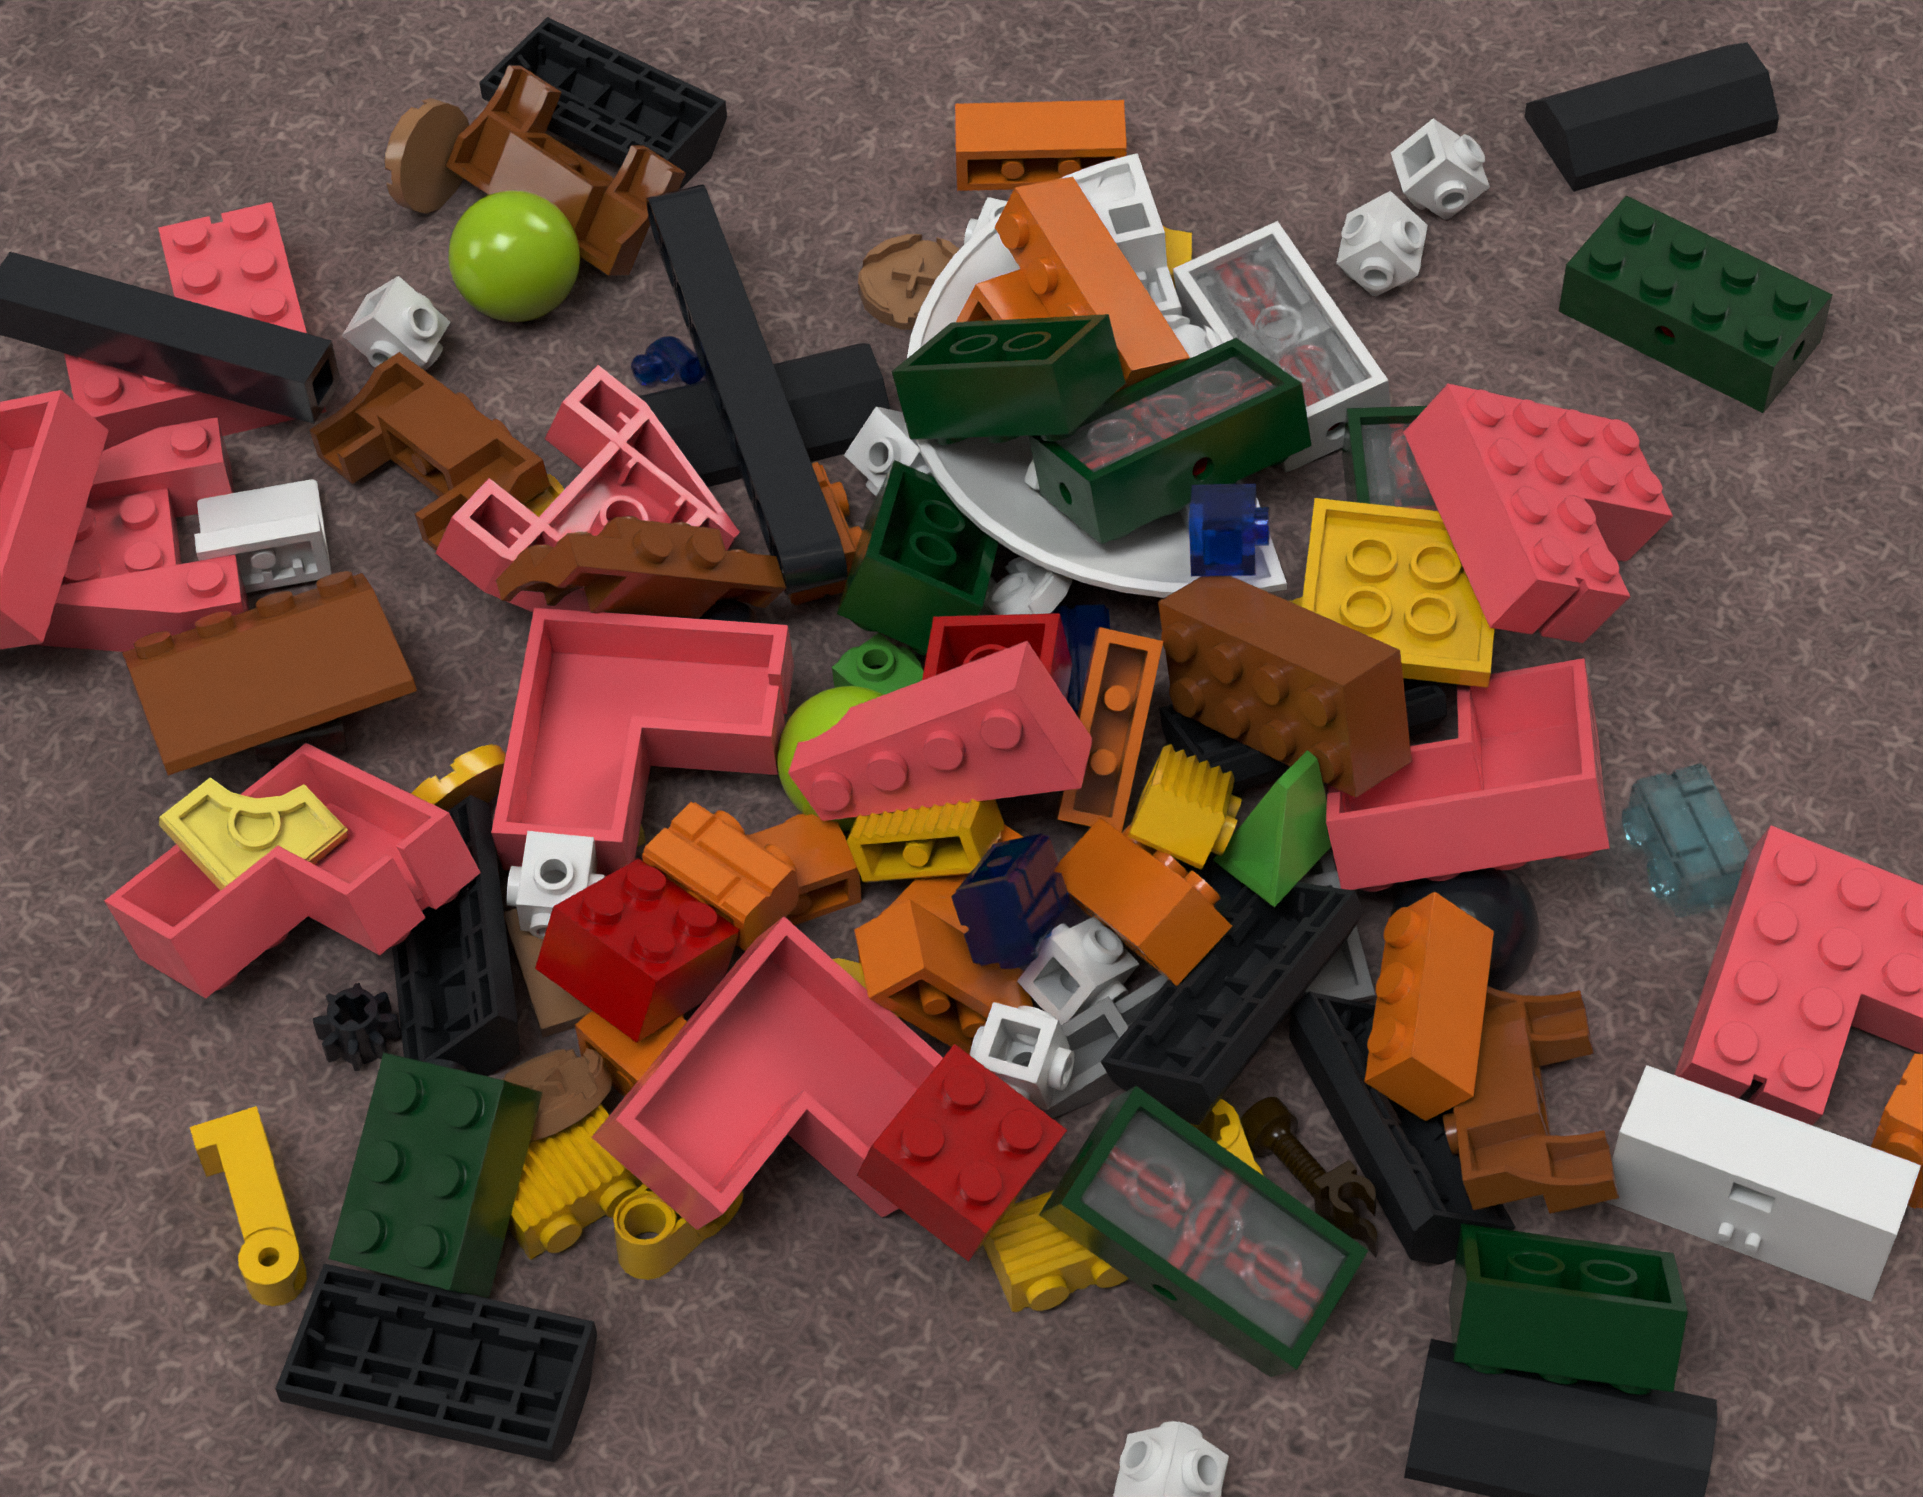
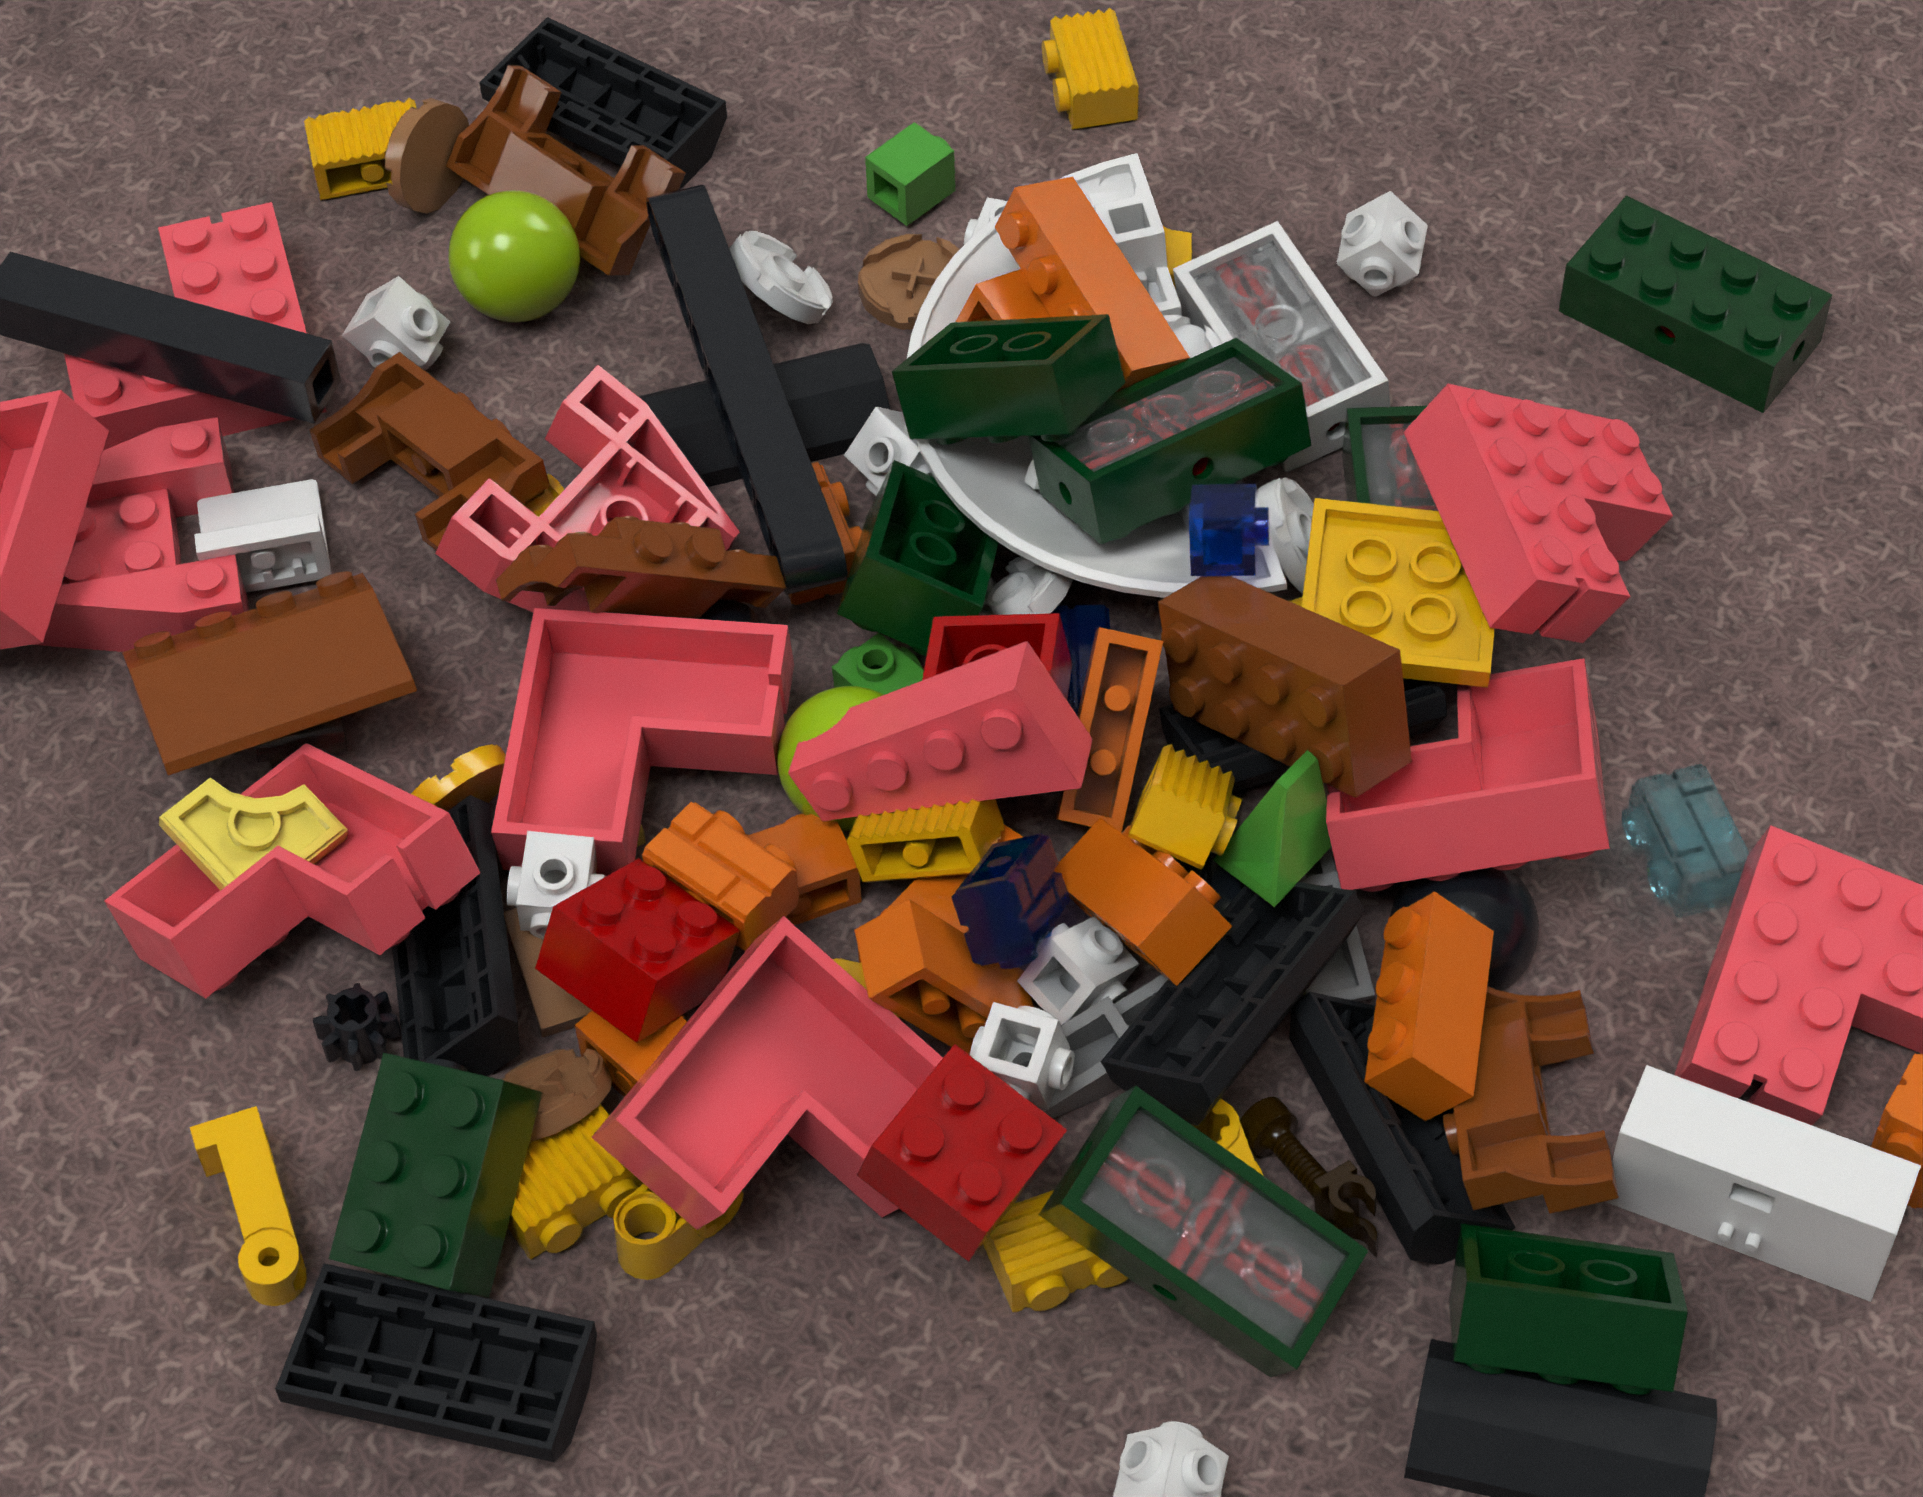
(352, 148): none -> yellow brick
(666, 359): clear blue arm -> none
(771, 275): none -> white tile
(910, 173): none -> bright green brick
(1034, 141): orange brick -> none
(1091, 69): none -> yellow brick
(1289, 525): none -> white tile
(1440, 169): white brick -> none
(1656, 115): black piece -> none

